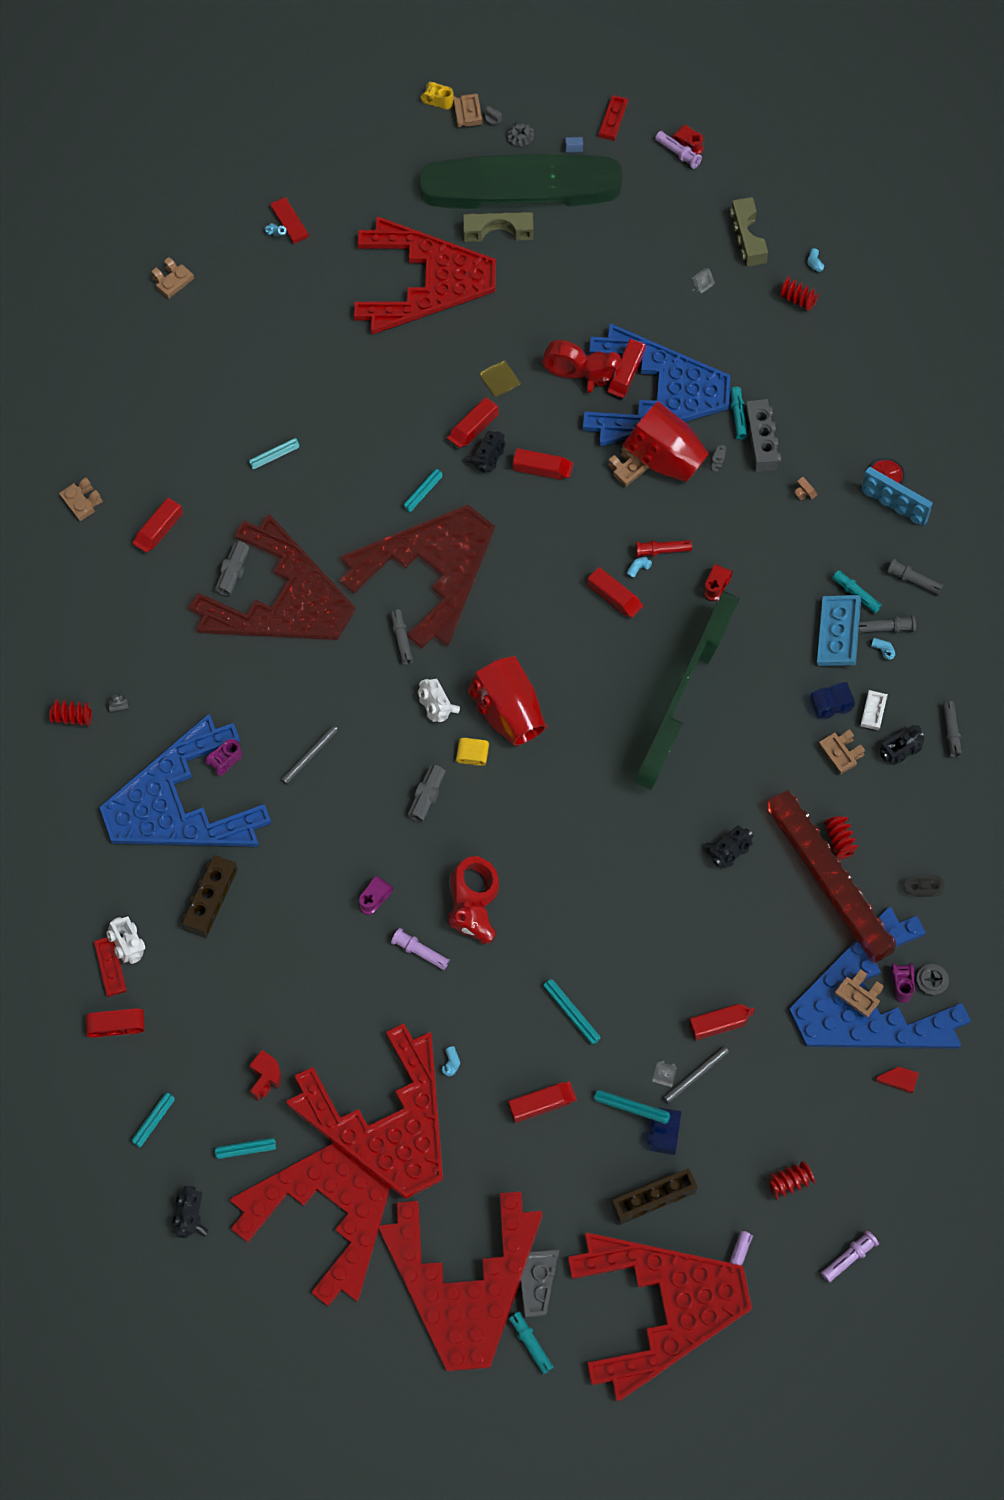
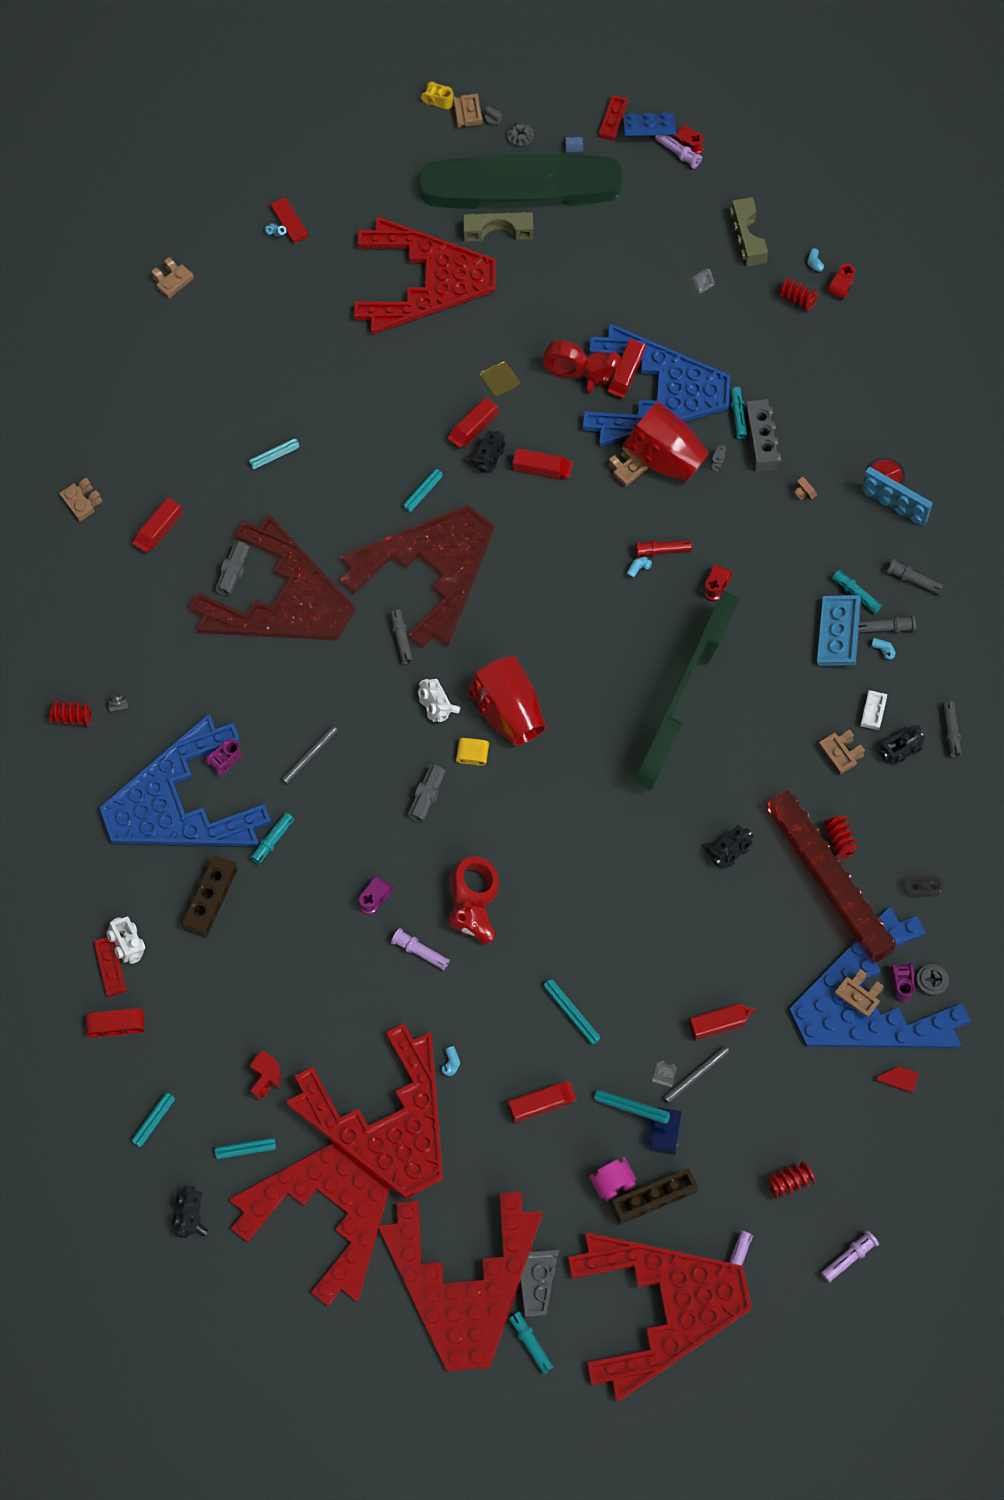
(270, 840): none -> teal pin
(612, 1179): none -> dark pink brick
(614, 593): red piece -> none
(649, 124): none -> blue plate
(832, 700): clear blue brick -> none
(841, 283): none -> red piece

